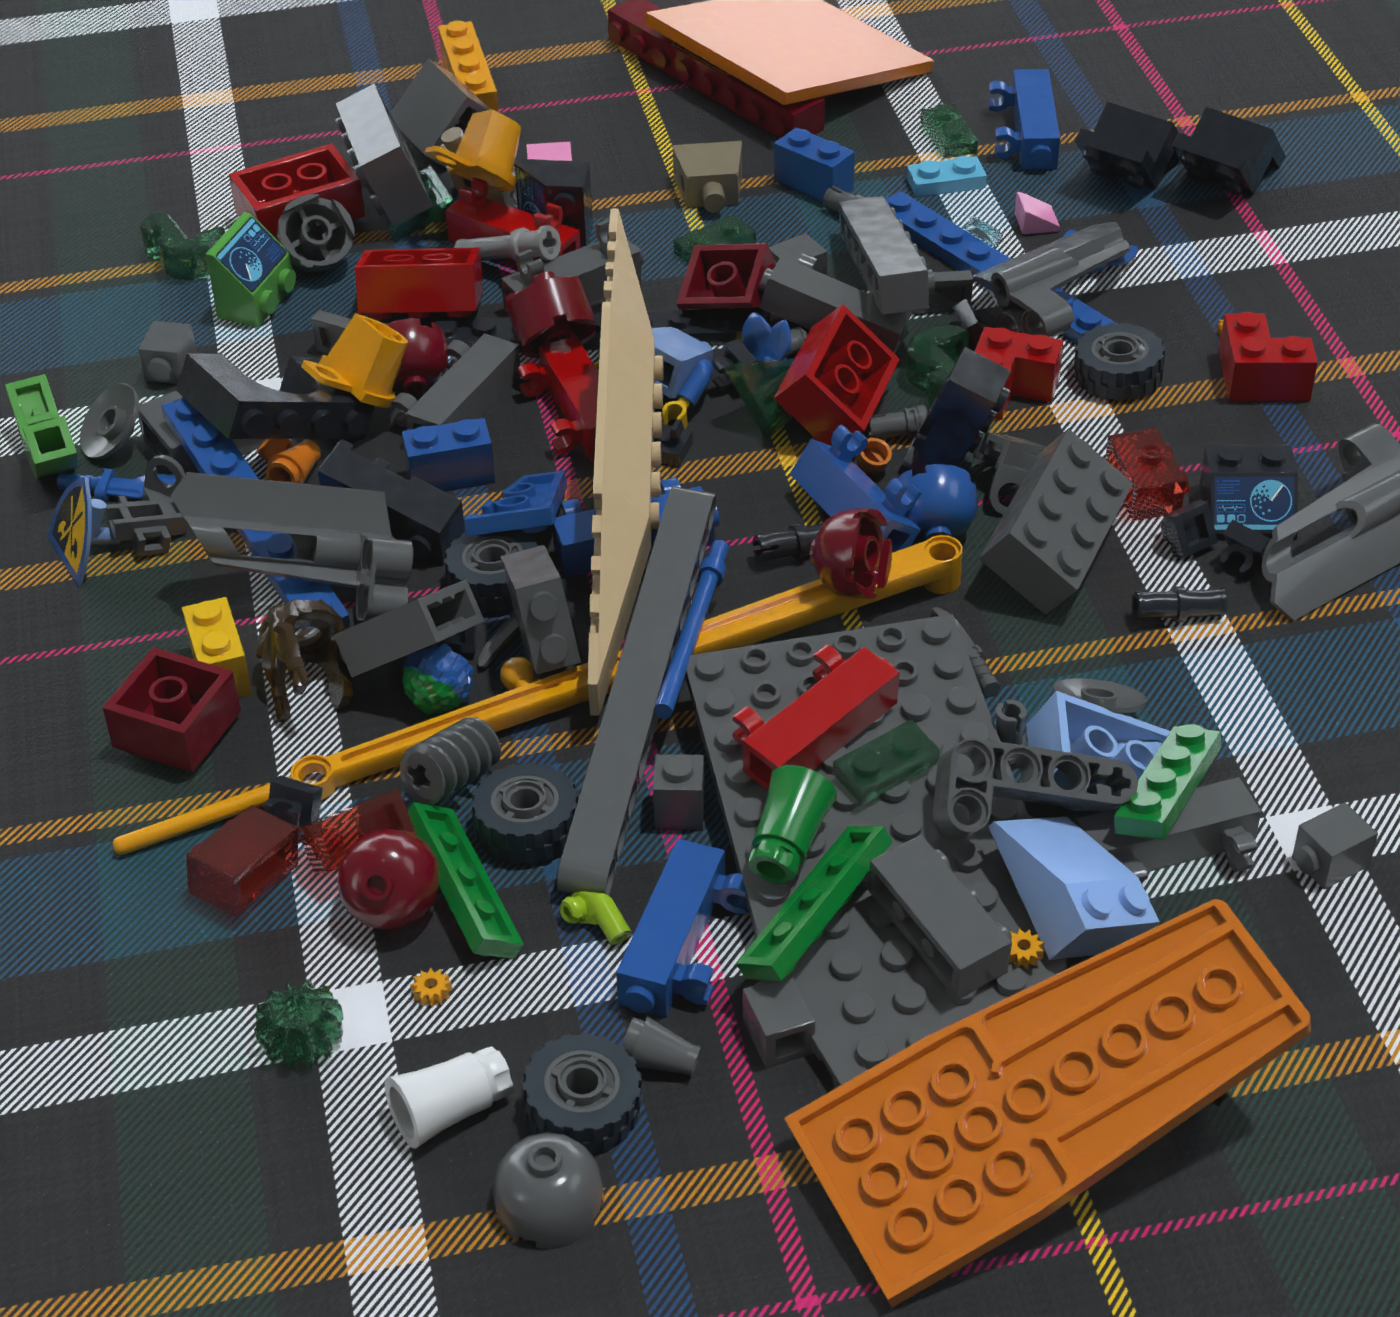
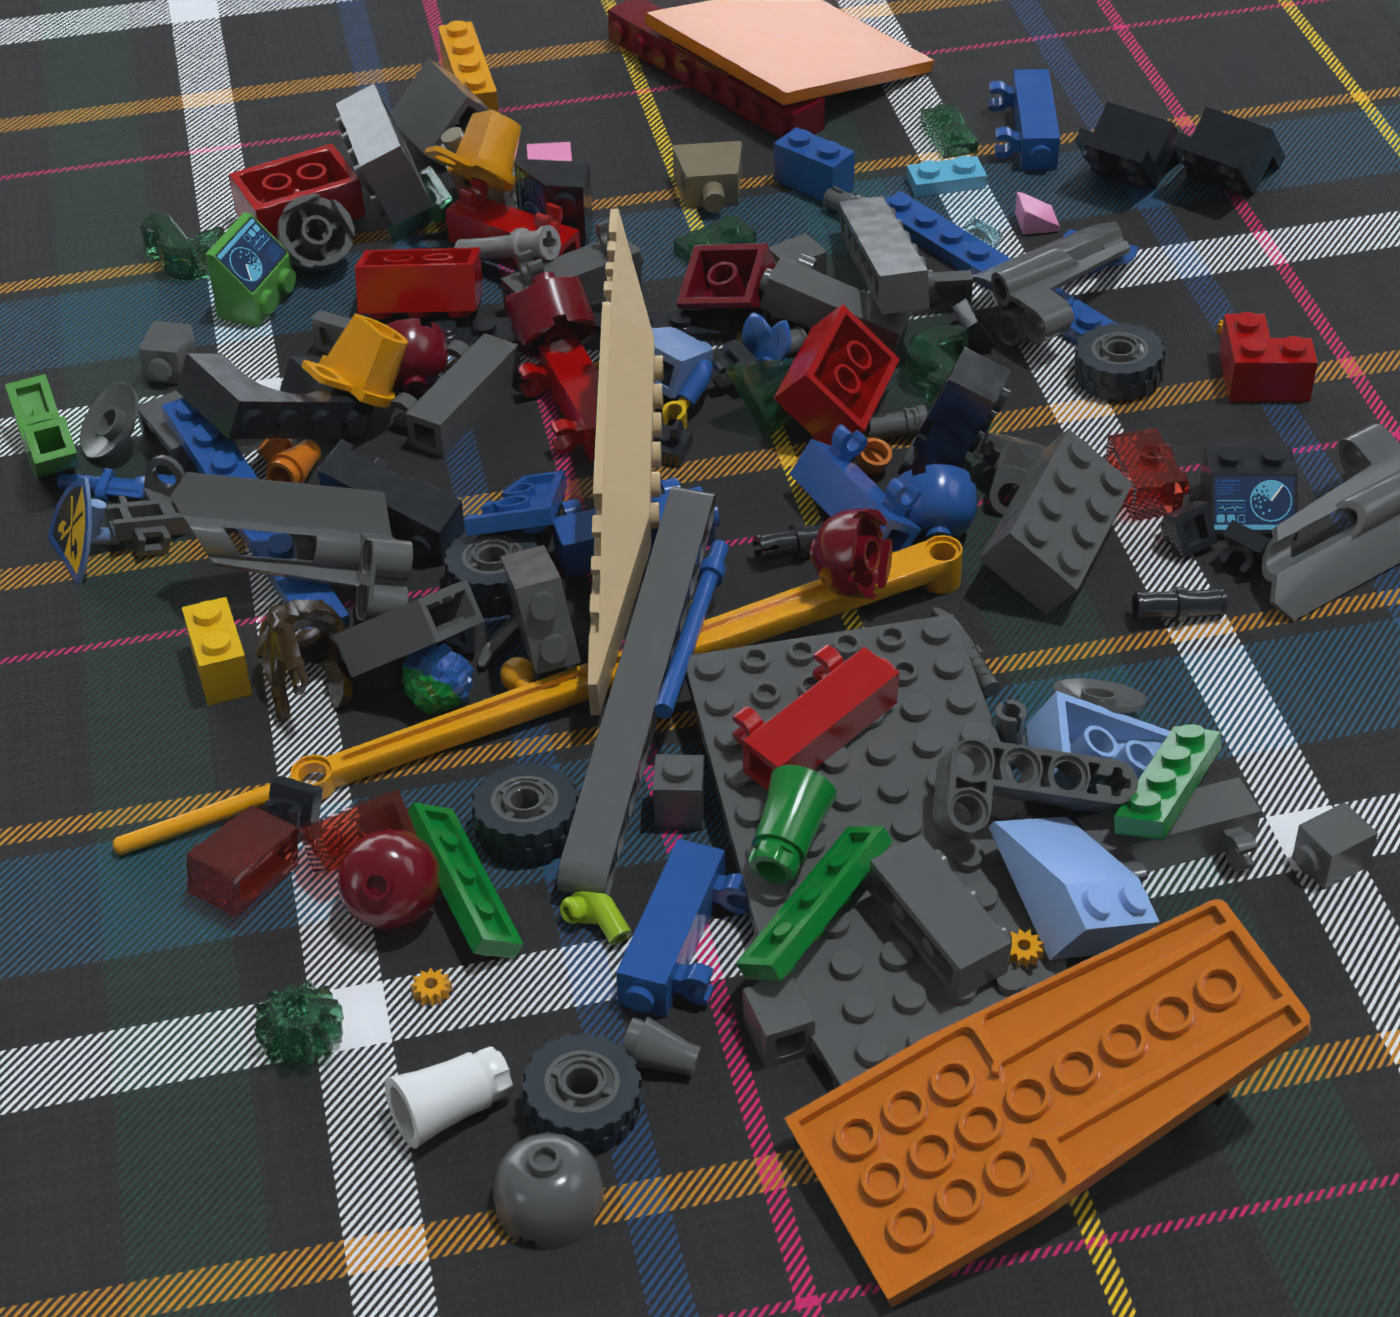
(172, 709): dark red brick -> none
(449, 760): dark grey piece -> none
(450, 454): blue brick -> none
(886, 762): clear green plate -> none
(1032, 361): red brick -> none

